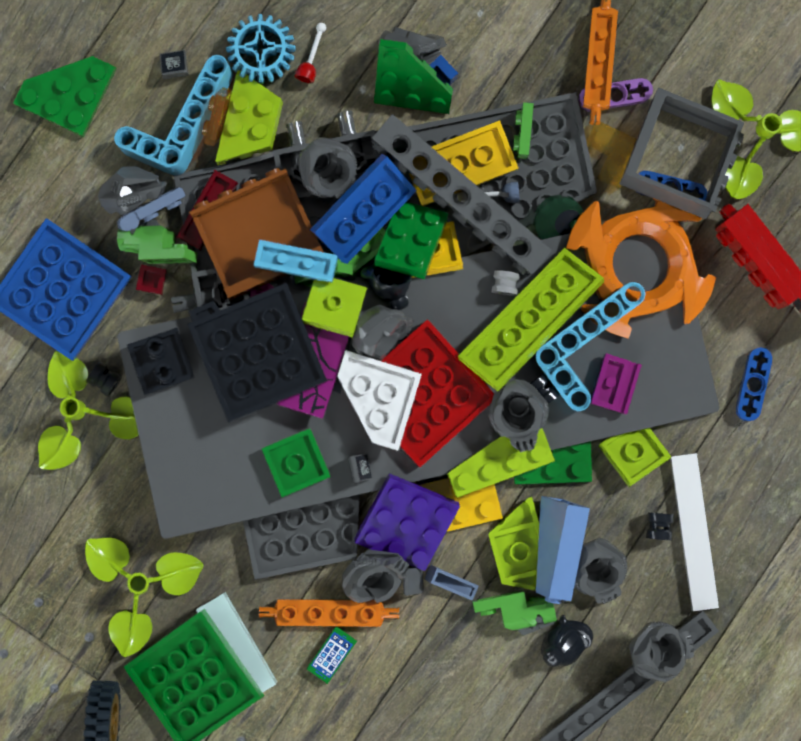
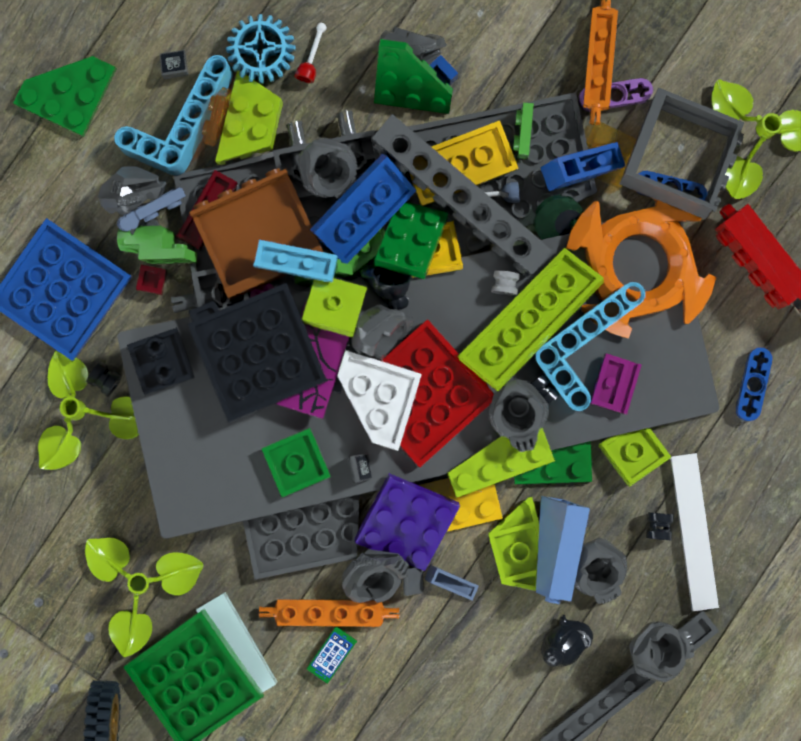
(517, 612): bright green plate -> none
(582, 166): none -> blue slope

